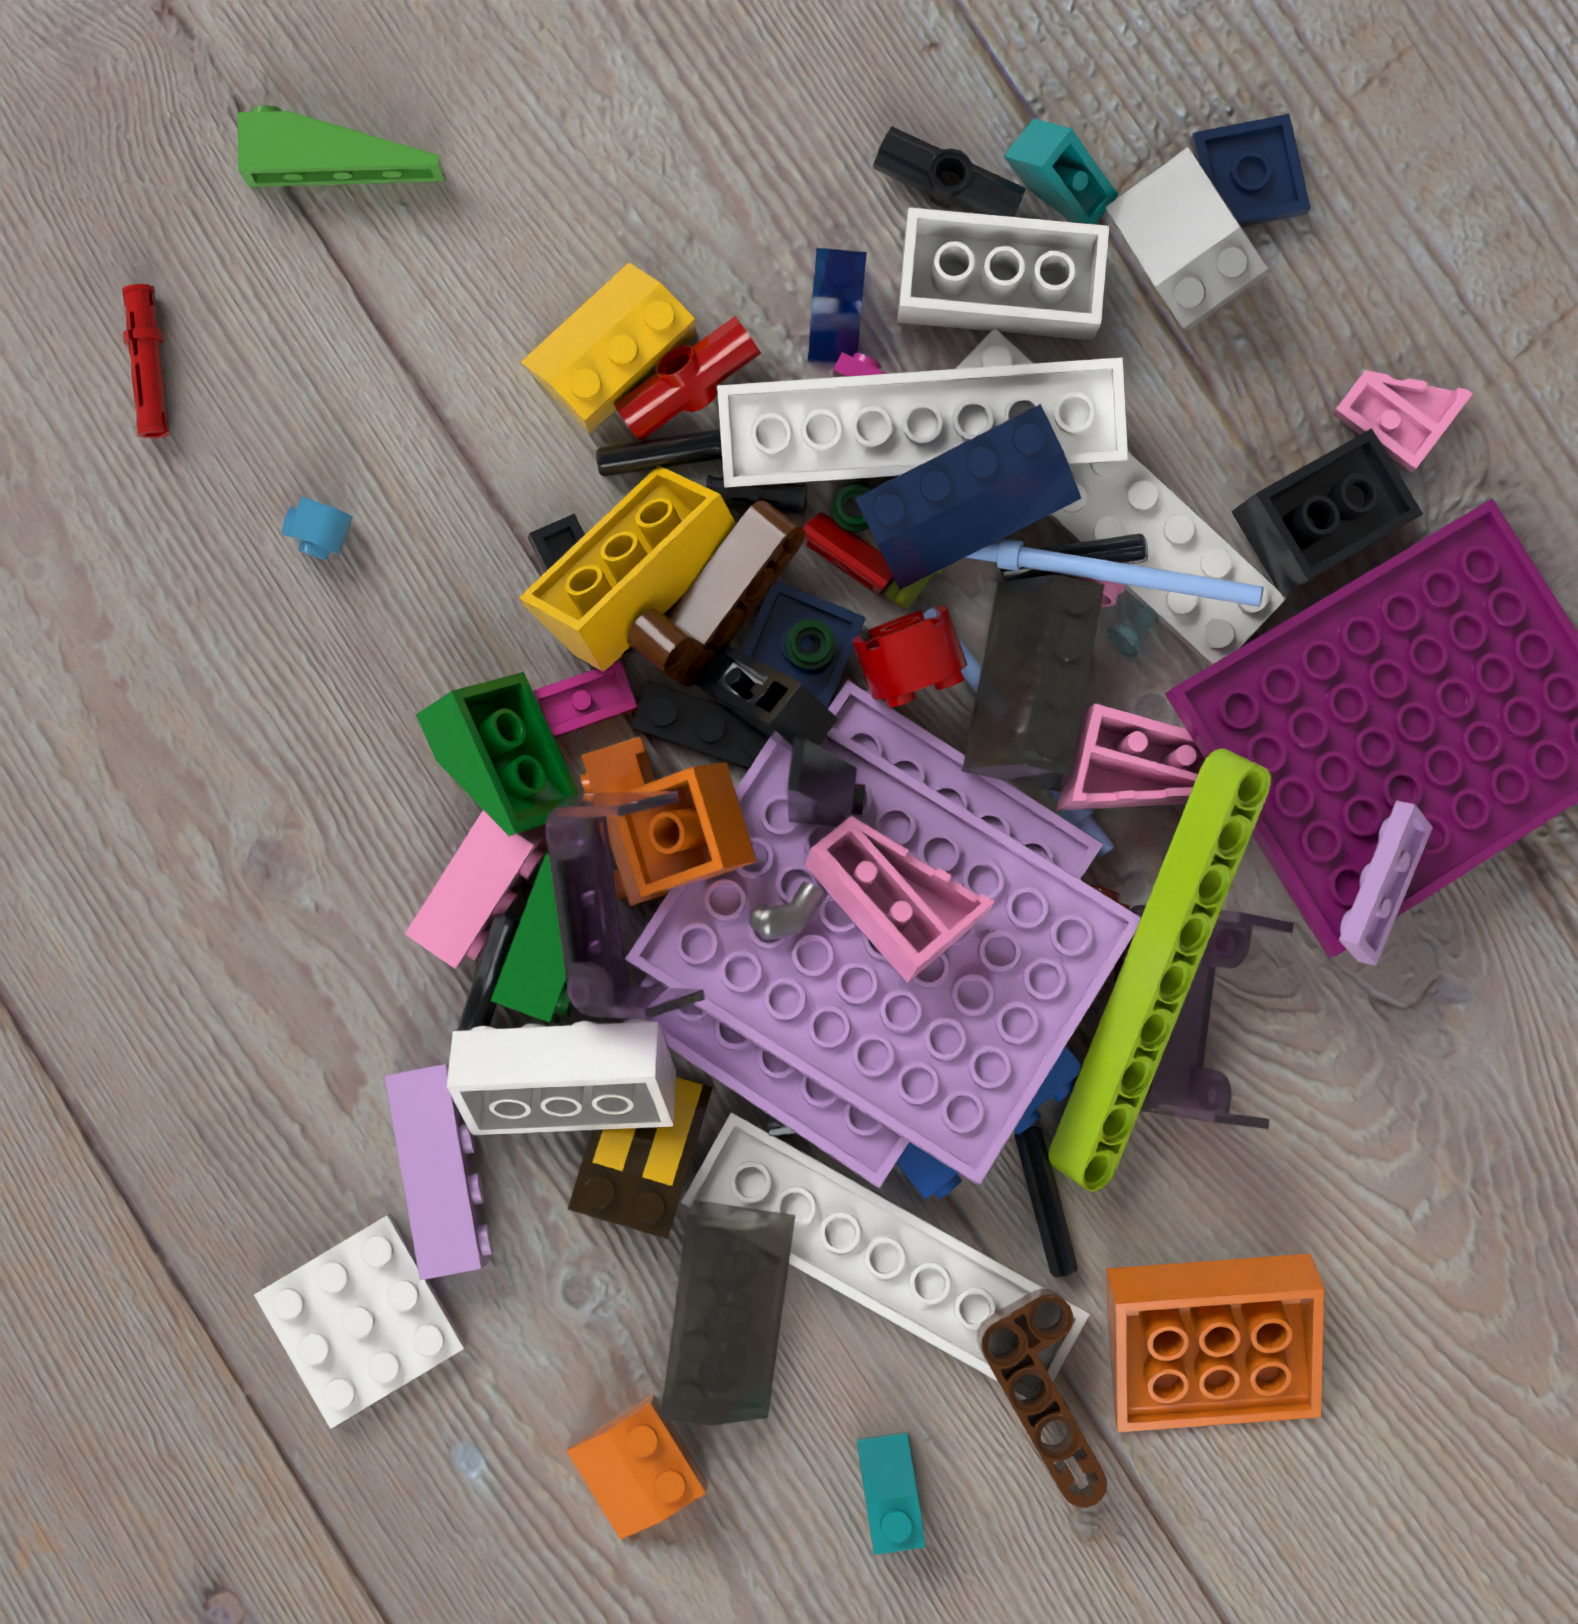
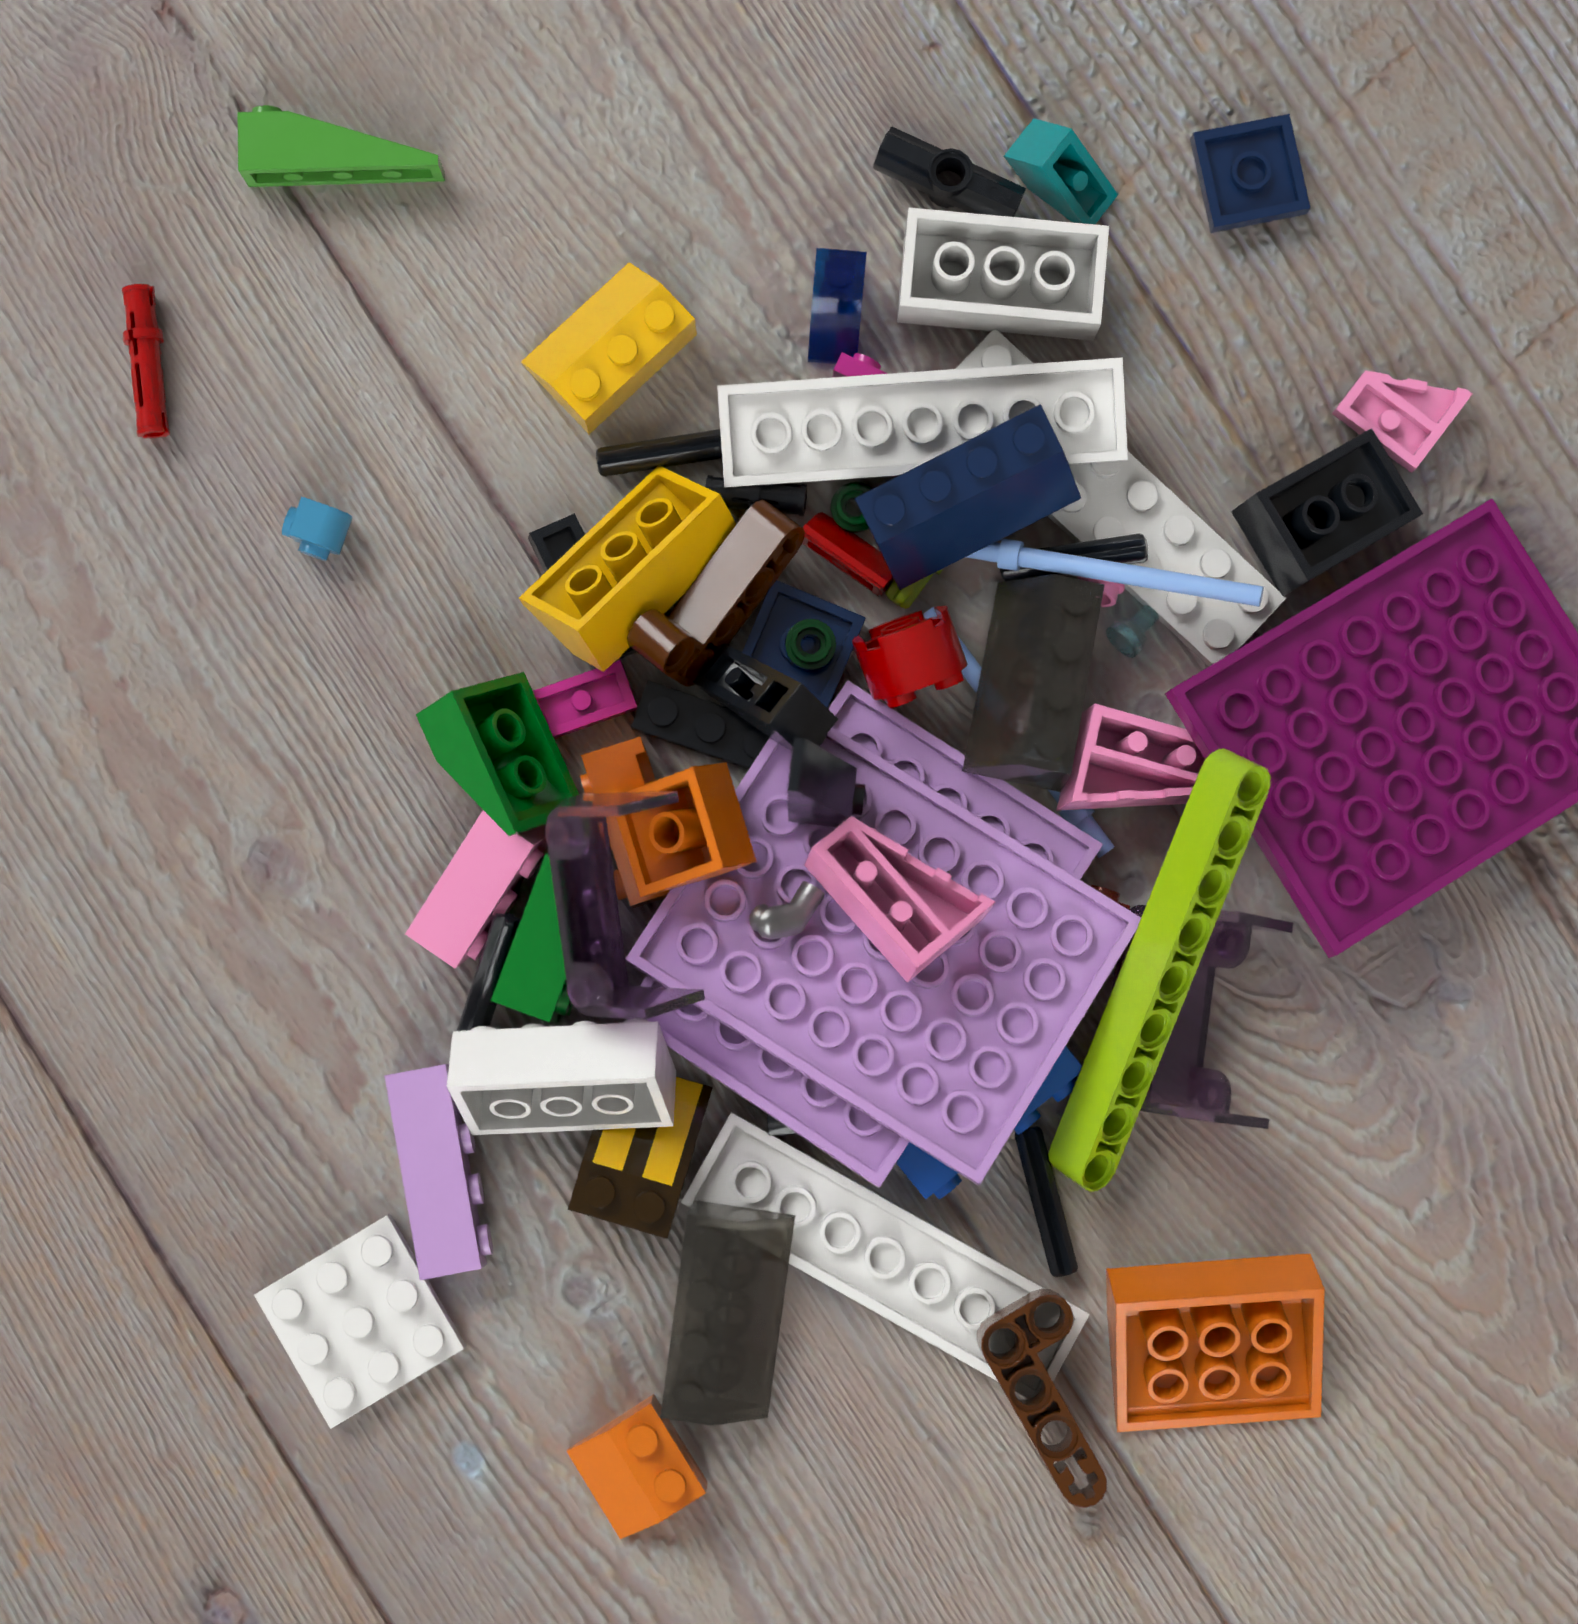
(687, 378): red piece -> none
(890, 1493): teal slope -> none
(1187, 239): slope -> none
(1385, 883): lavender plate -> none

